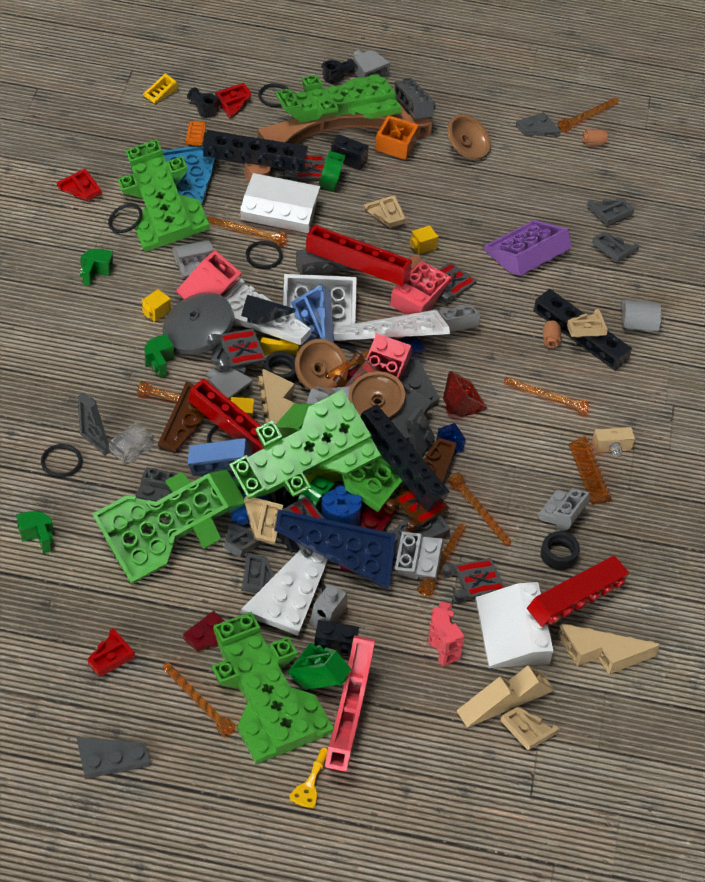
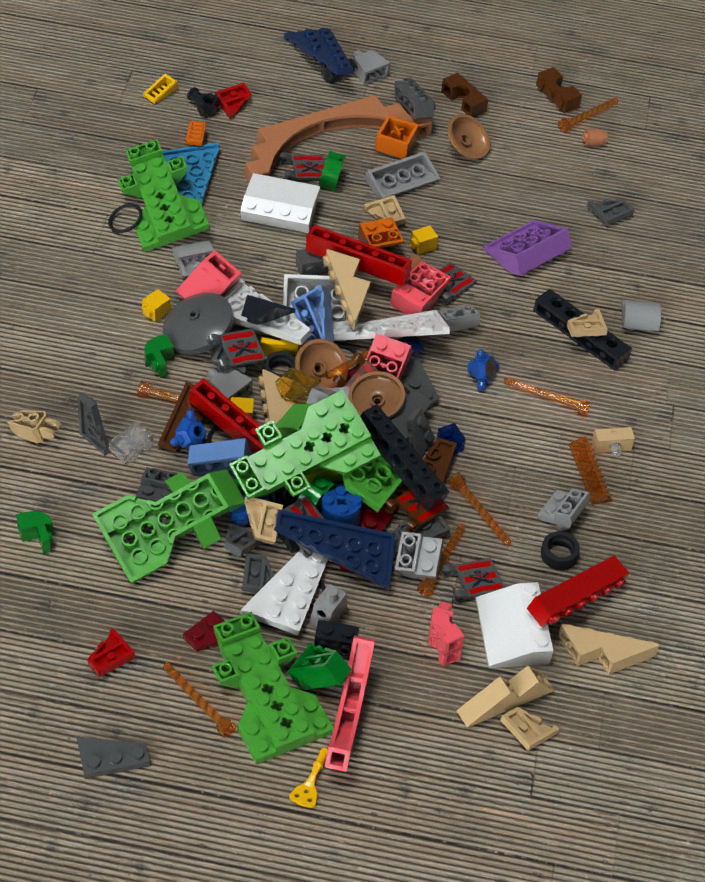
(33, 425): none -> tan hinge
(61, 474): black tyre -> none
(80, 185): red wing -> none
(95, 261): green brick -> none
(189, 431): none -> blue rock
(255, 151): black brick -> none
(264, 266): black tyre -> none
(270, 85): black tyre -> none
(278, 238): clear orange piece -> none
(295, 384): none -> clear yellow slope
(324, 47): none -> dark blue wing
(347, 286): none -> tan slope
(354, 151): black brick -> none
(364, 95): bright green piece -> none
(380, 233): none -> orange slope
(402, 175): none -> light grey slope
(462, 396): clear red slope -> none
(473, 101): none -> reddish brown arch
(482, 368): none -> blue rock
(537, 125): dark grey wing -> none
(550, 84): none -> reddish brown arch
(551, 334): nougat brick -> none
(614, 246): dark grey wing -> none

